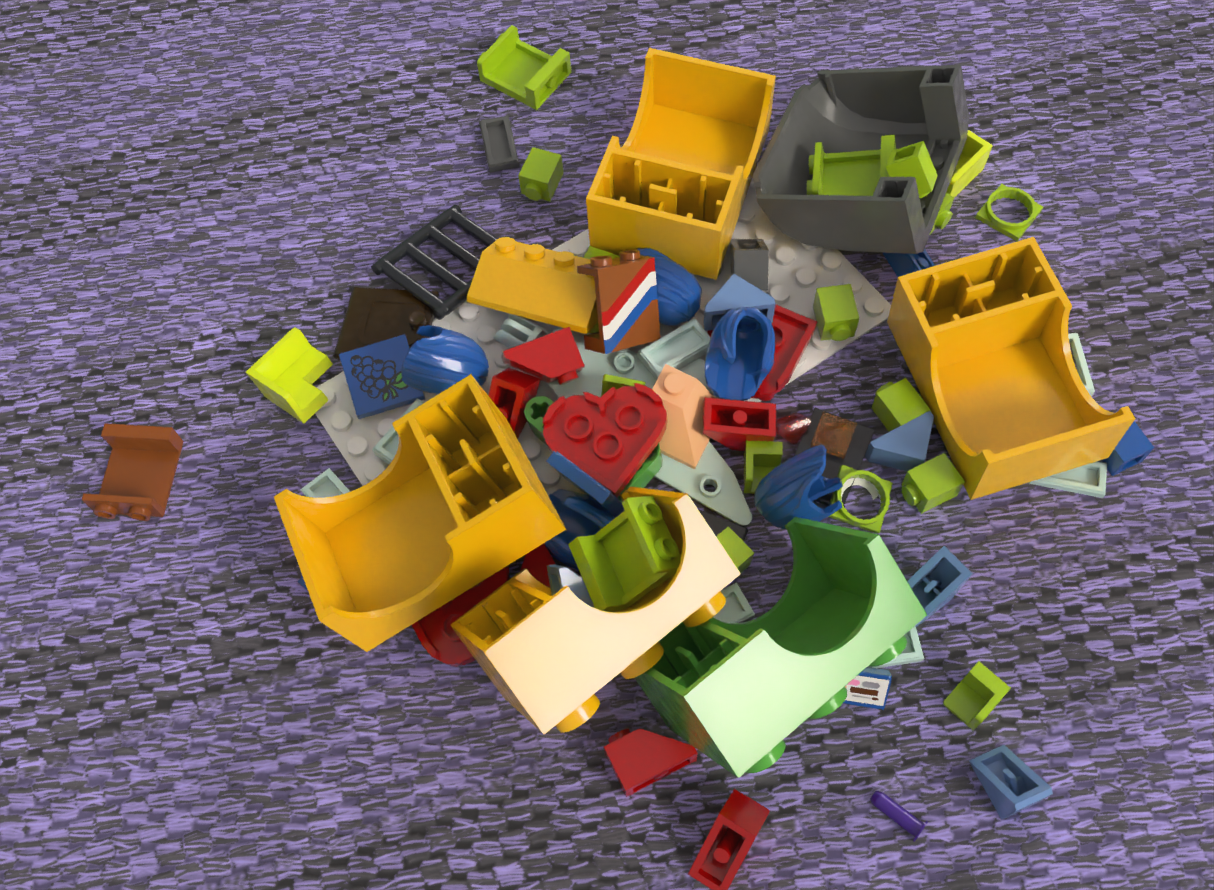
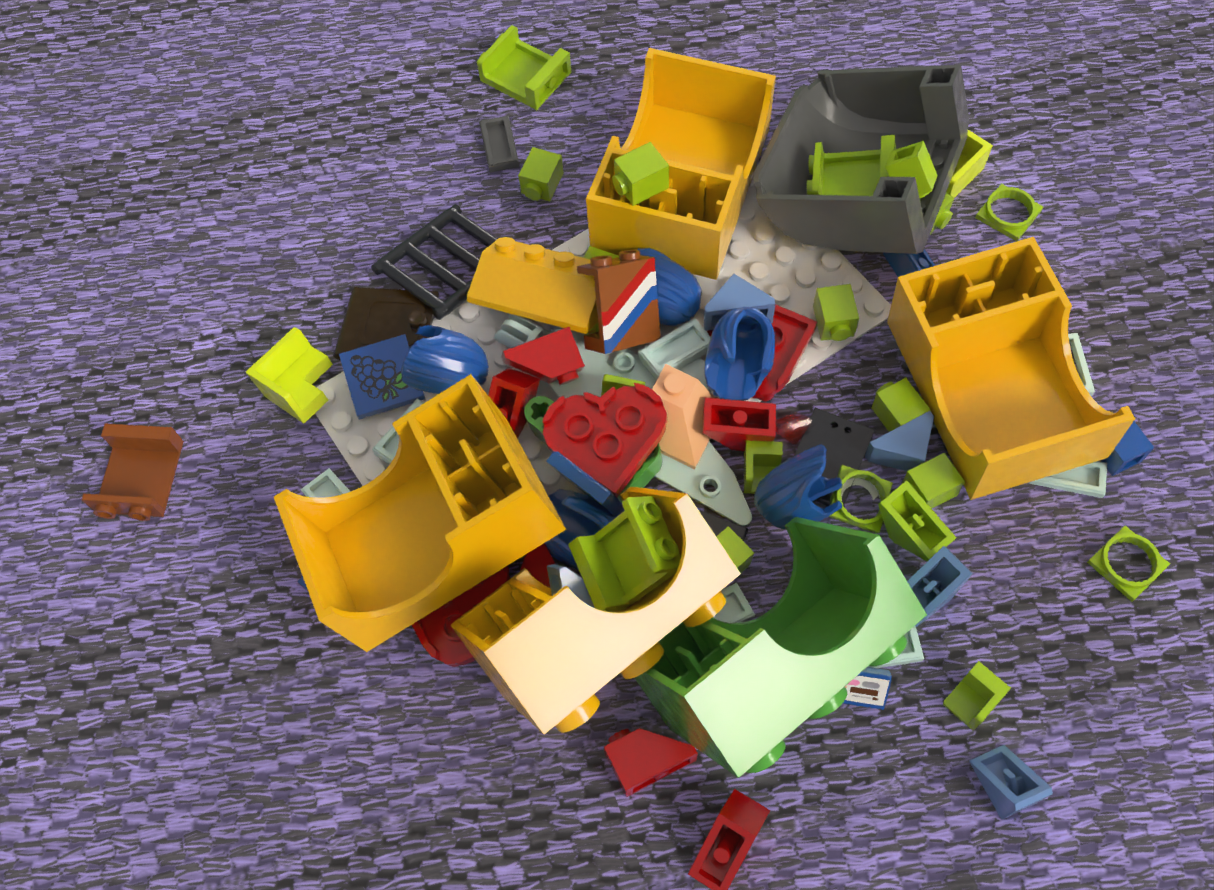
(640, 174): none -> lime brick
(750, 261): dark grey slope -> none
(834, 434): clear orange tile -> none
(898, 814): dark purple piece -> none
(913, 523): none -> lime slope
(1128, 588): none -> lime piece

